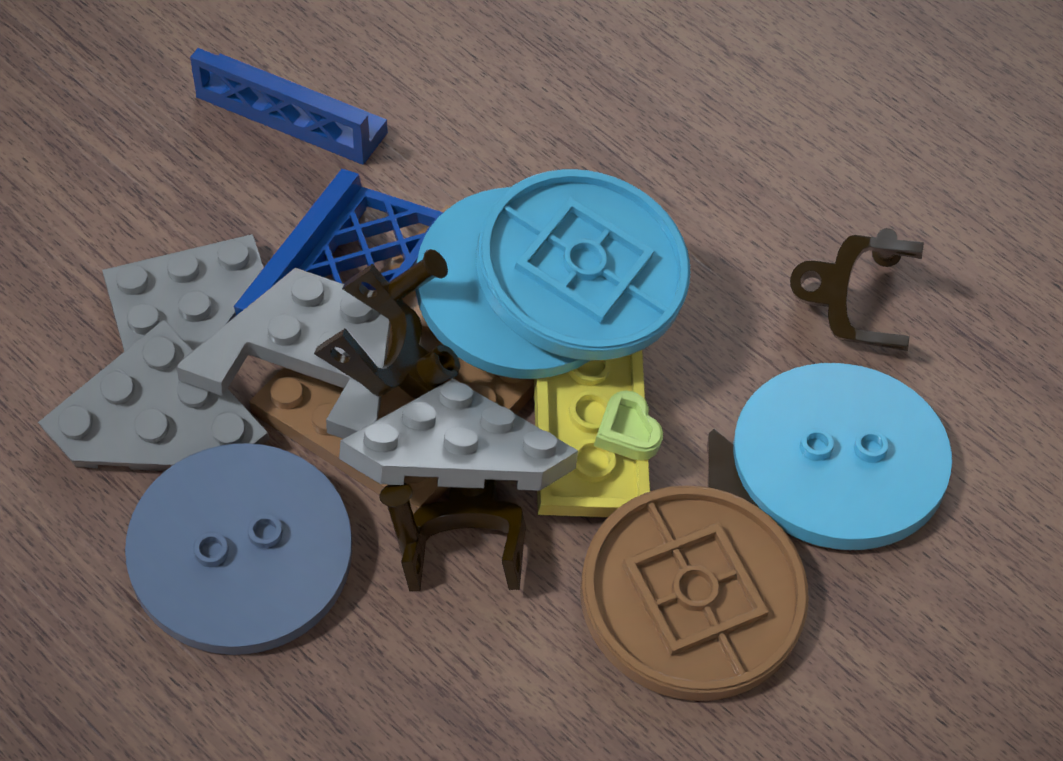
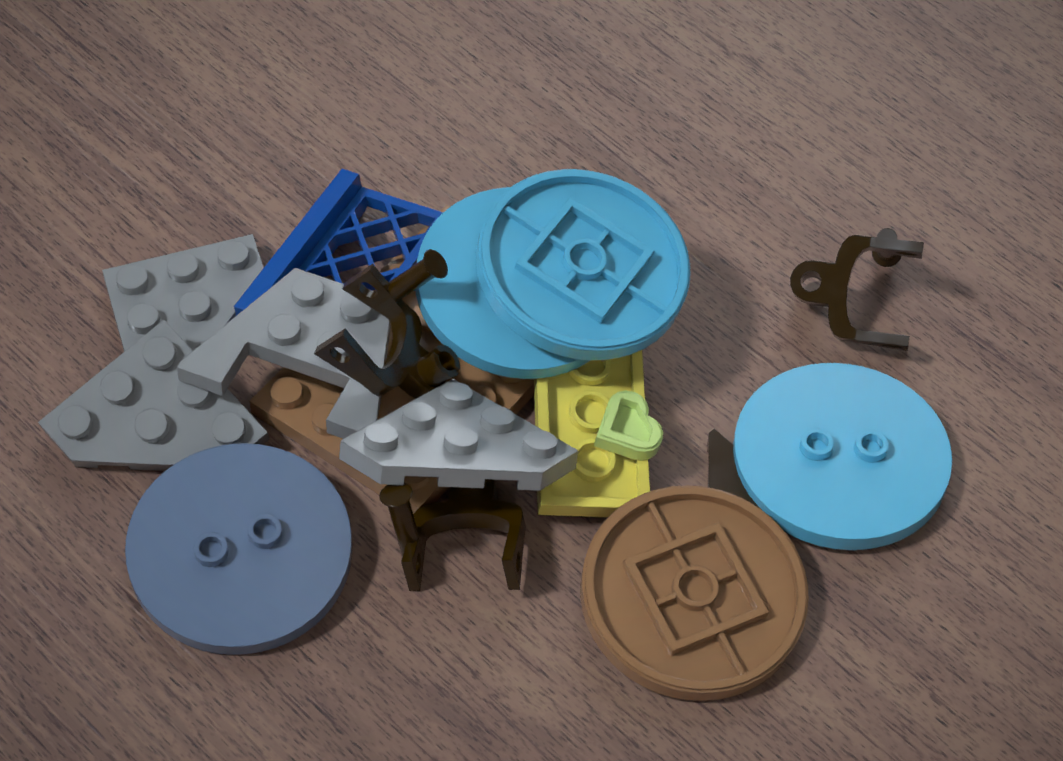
(287, 106): blue fence -> none

